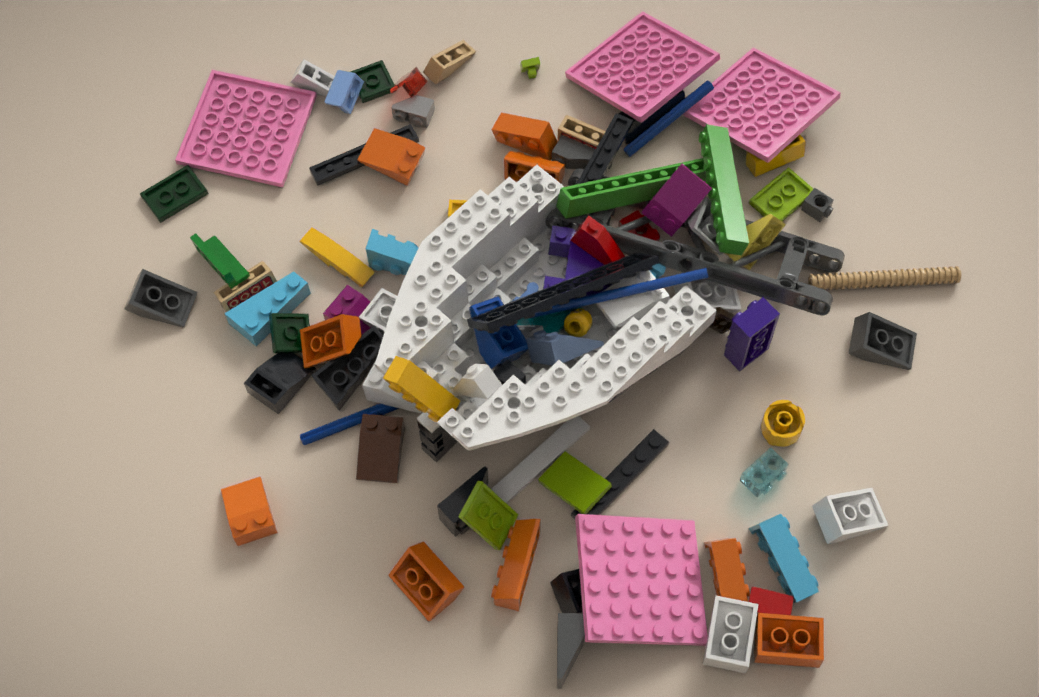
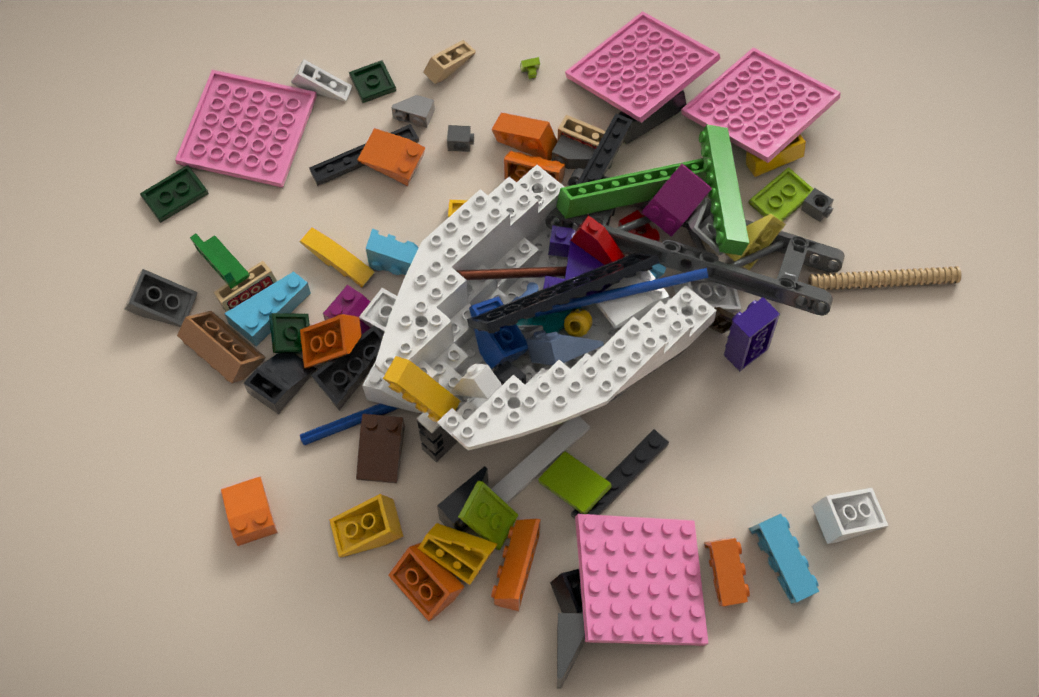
(220, 346): none -> medium nougat slope
(344, 90): light blue panel -> none
(366, 526): none -> yellow slope
(411, 82): clear red panel -> none
(457, 551): none -> yellow wedge
(459, 138): none -> dark grey brick
(510, 273): none -> copper piece
(668, 118): blue axle -> none
(730, 634): white slope -> none
(760, 470): clear light blue brick -> none
(771, 602): red panel -> none
(789, 430): yellow brick -> none
(789, 640): orange slope -> none
(882, 341): dark grey slope -> none

